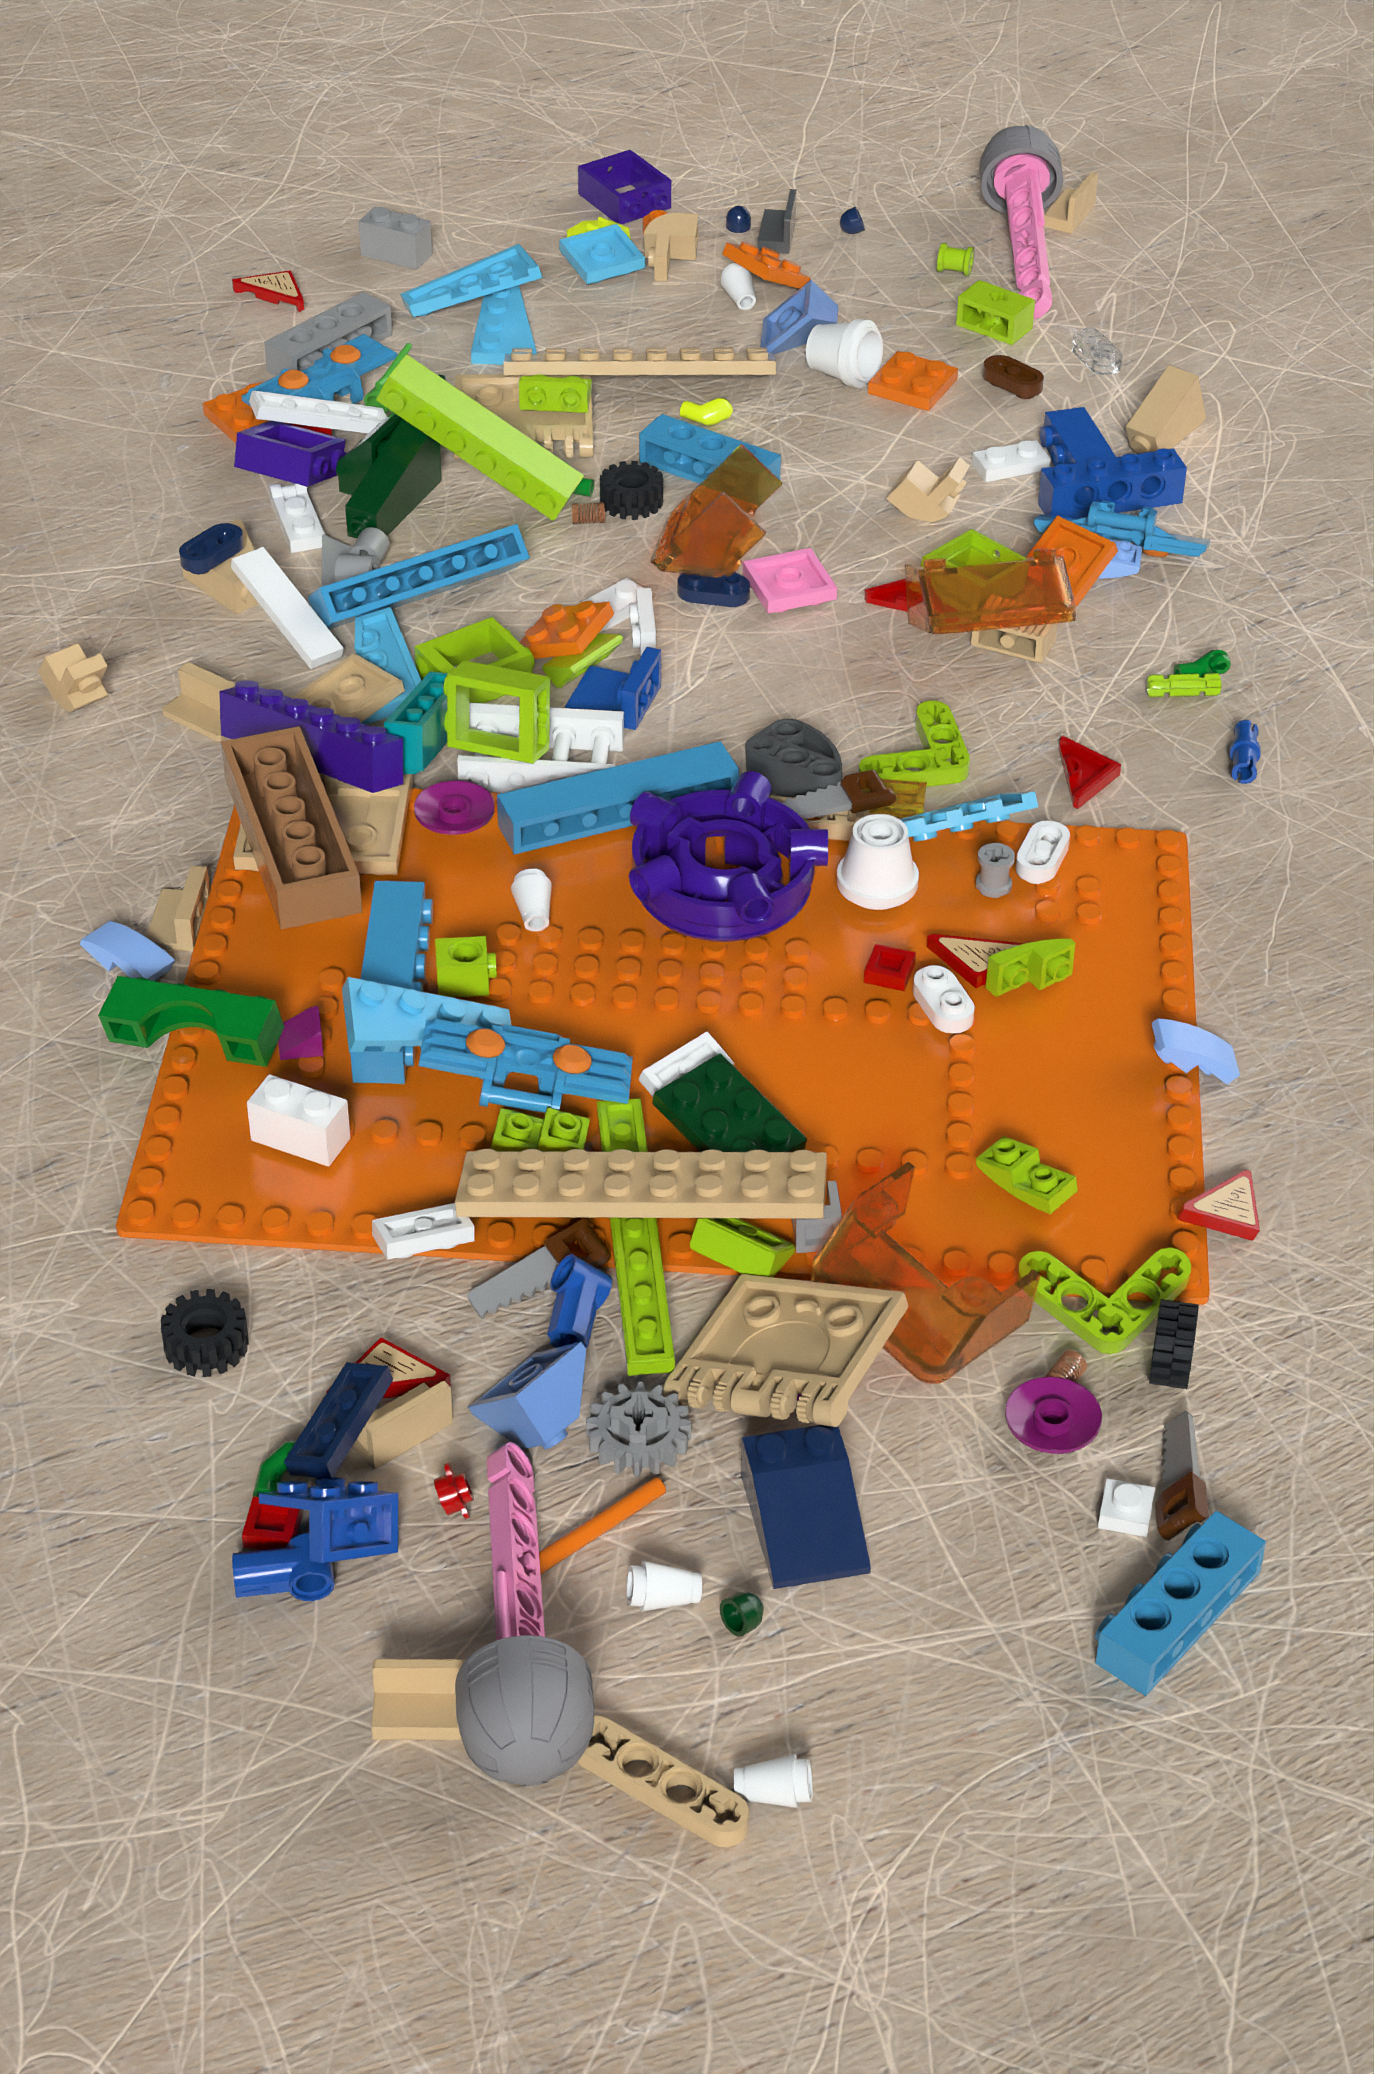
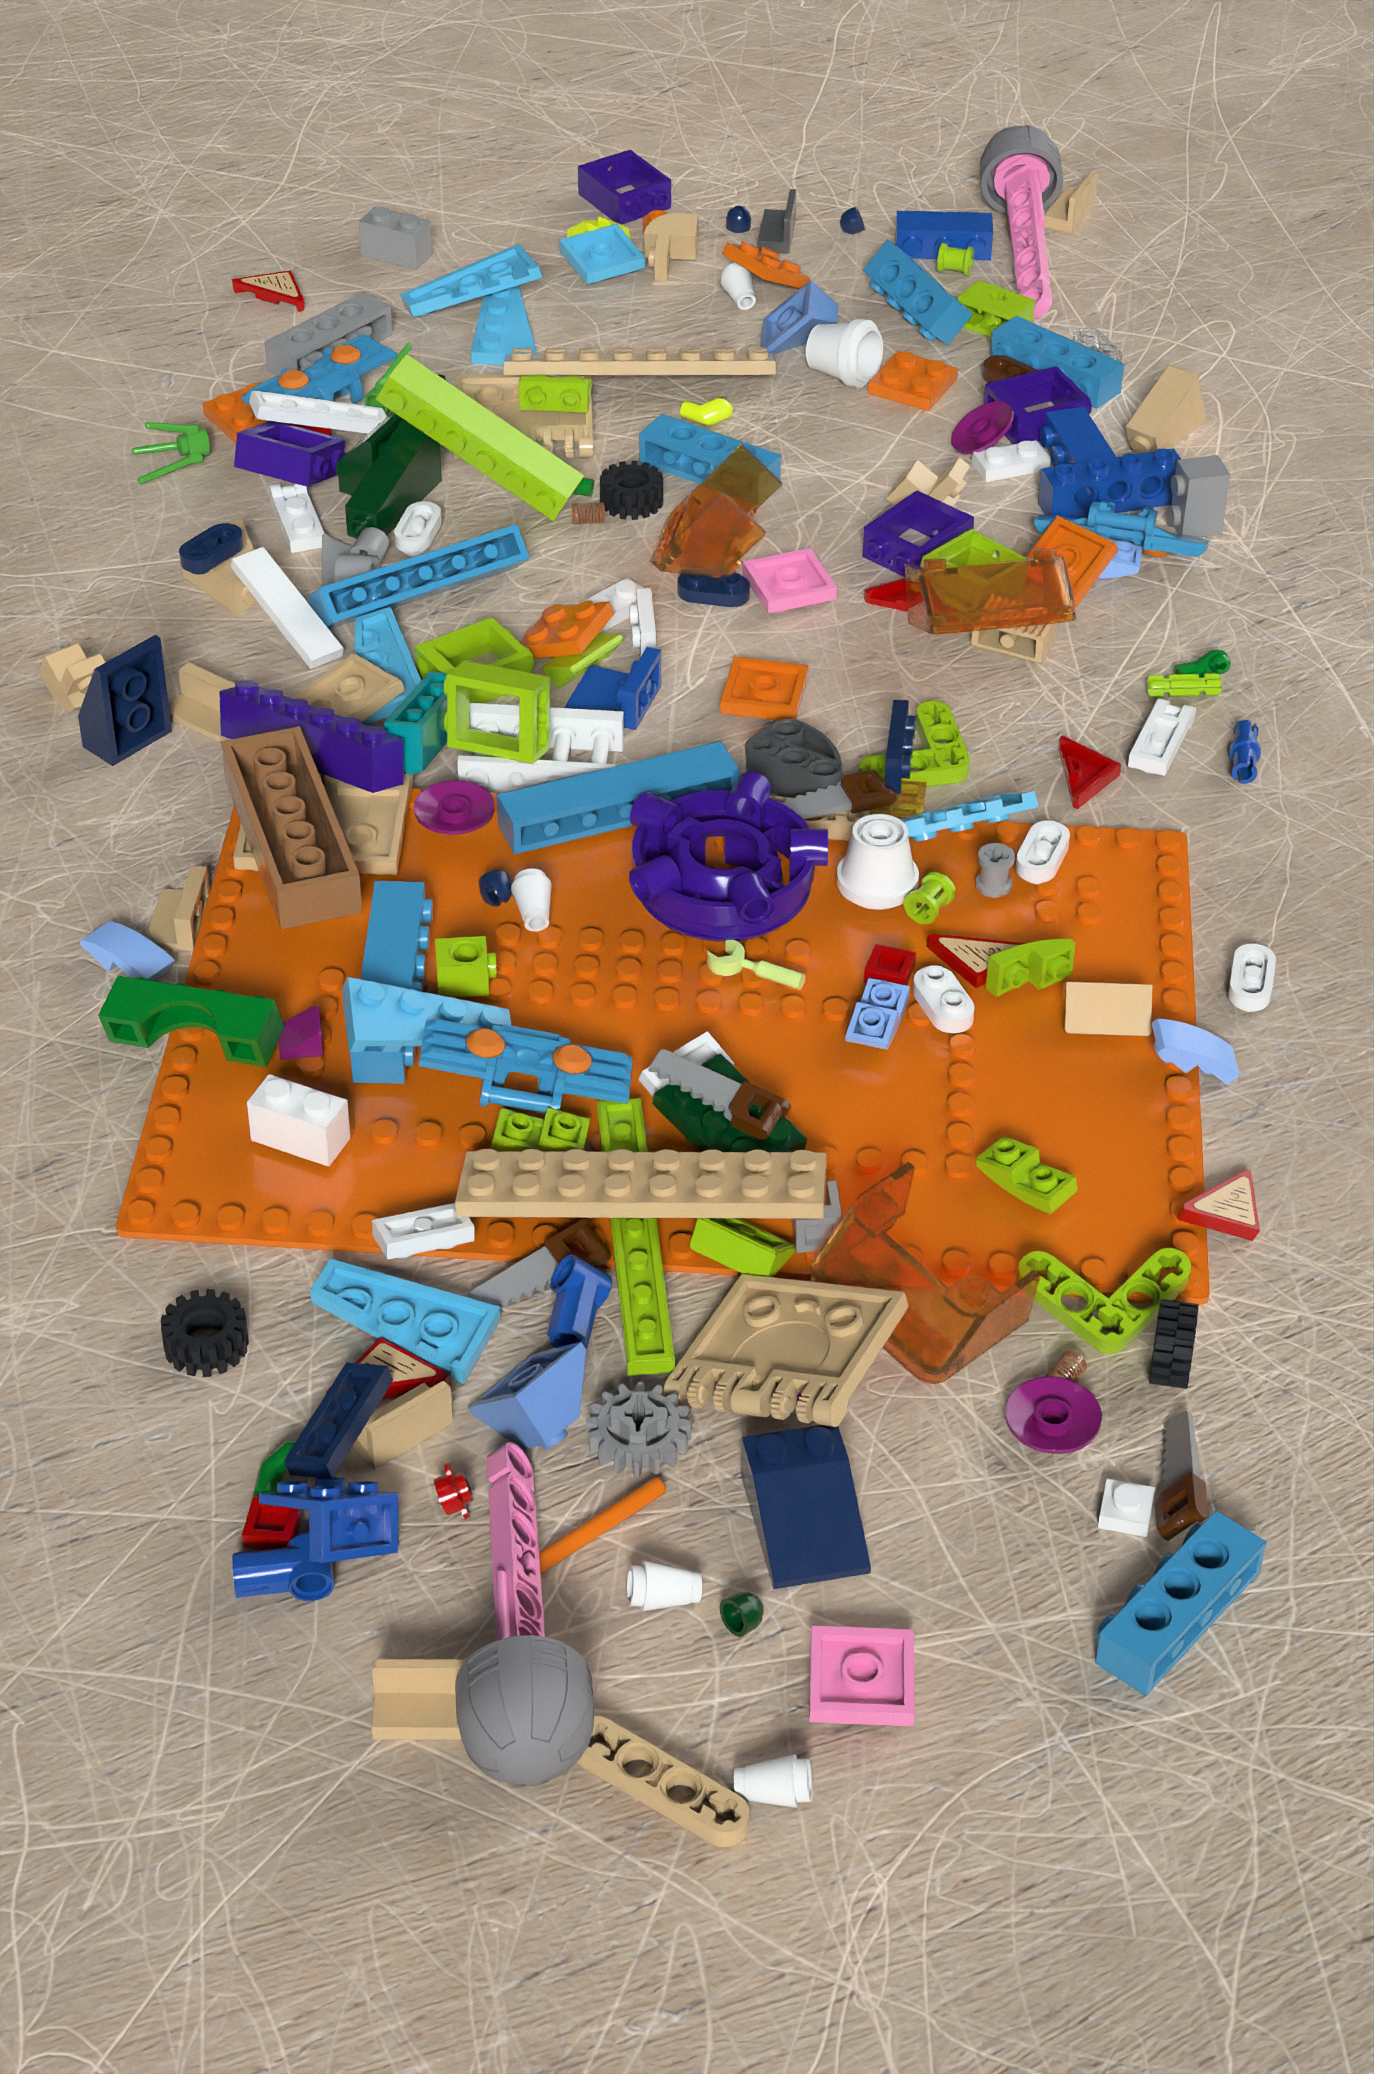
(126, 703): none -> dark blue slope
(192, 444): none -> bright green plant
(417, 527): none -> white plate
(418, 1318): none -> medium azure wing
(502, 887): none -> dark blue hinge
(723, 1093): none -> piece
(736, 962): none -> yellowish green piece
(764, 689): none -> orange plate
(862, 1676): none -> bright pink plate
(878, 1014): none -> light blue slope
(899, 745): none -> dark blue plate
(917, 293): none -> dark azure brick
(921, 514): none -> dark purple window
(923, 232): none -> blue brick
(929, 897): none -> lime bush
(982, 427): none -> magenta dish
(1032, 390): none -> dark purple window
(1040, 348): none -> dark azure brick
(1107, 1008): none -> tan panel
(1161, 737): none -> white plate
(1199, 496): none -> light grey brick
(1252, 977): none -> white plate

